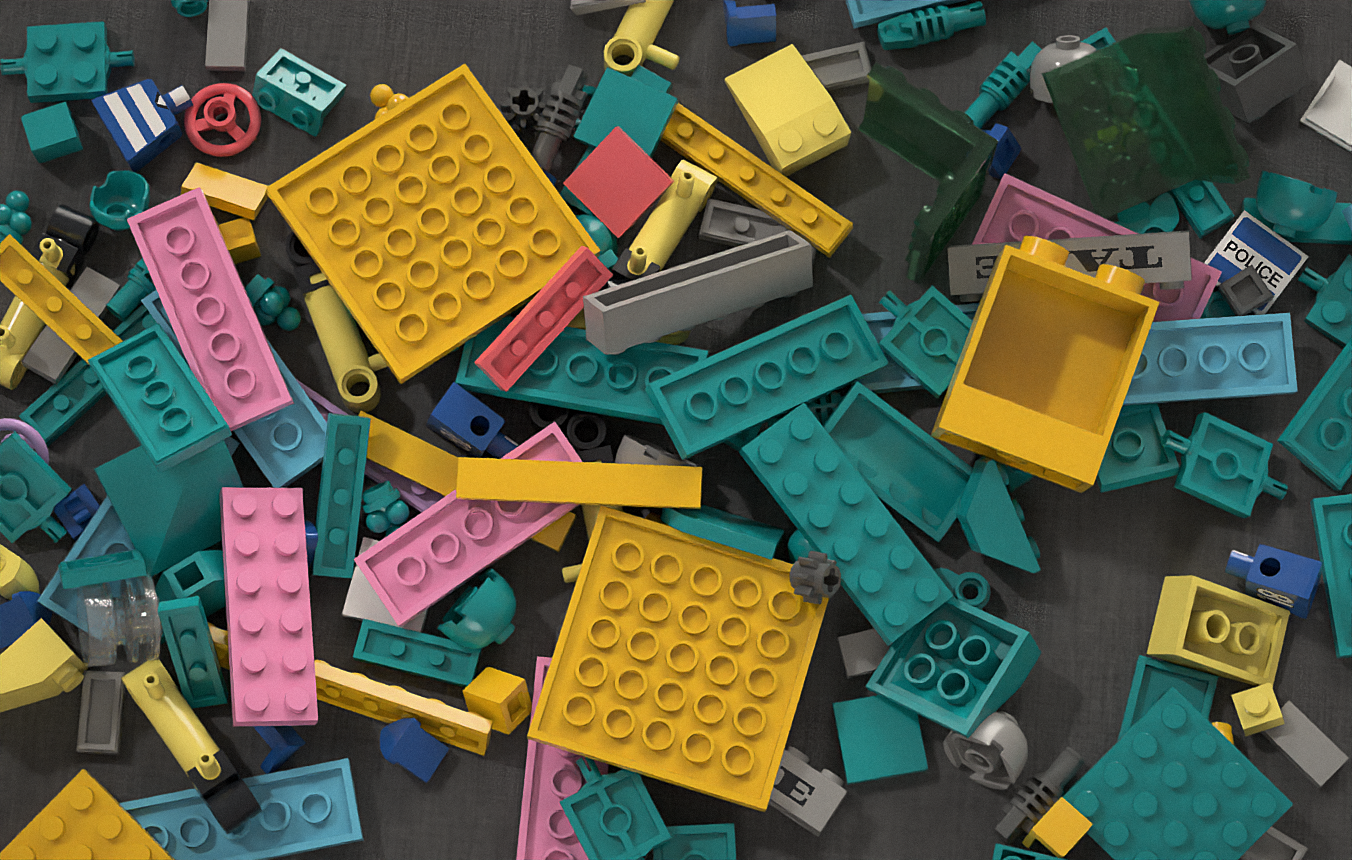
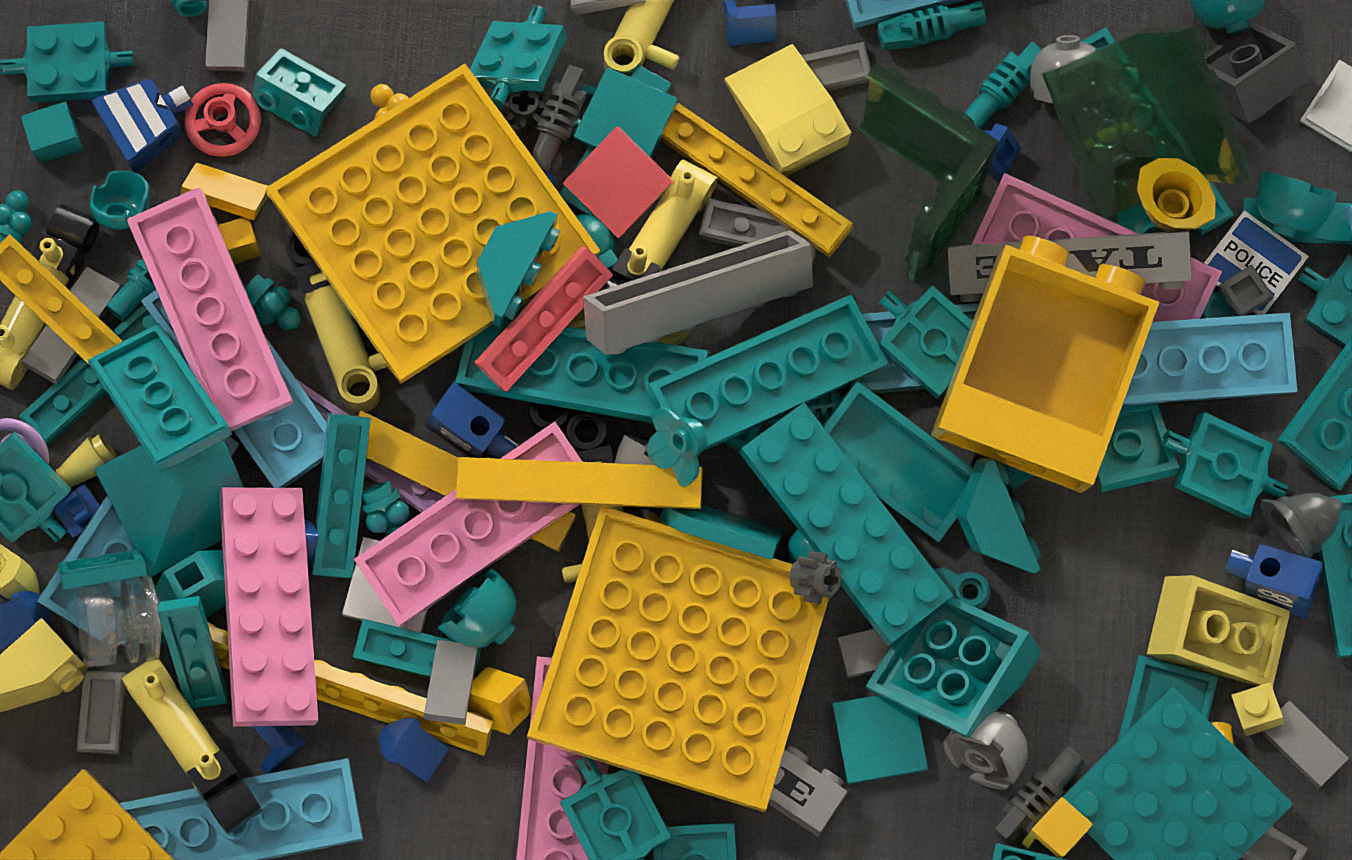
(82, 462): none -> light yellow cone
(451, 682): none -> light grey tile
(512, 261): none -> teal slope
(518, 55): none -> teal plate
(677, 444): none -> teal plate
(1175, 195): none -> yellow piece
(1302, 521): none -> dark grey piece

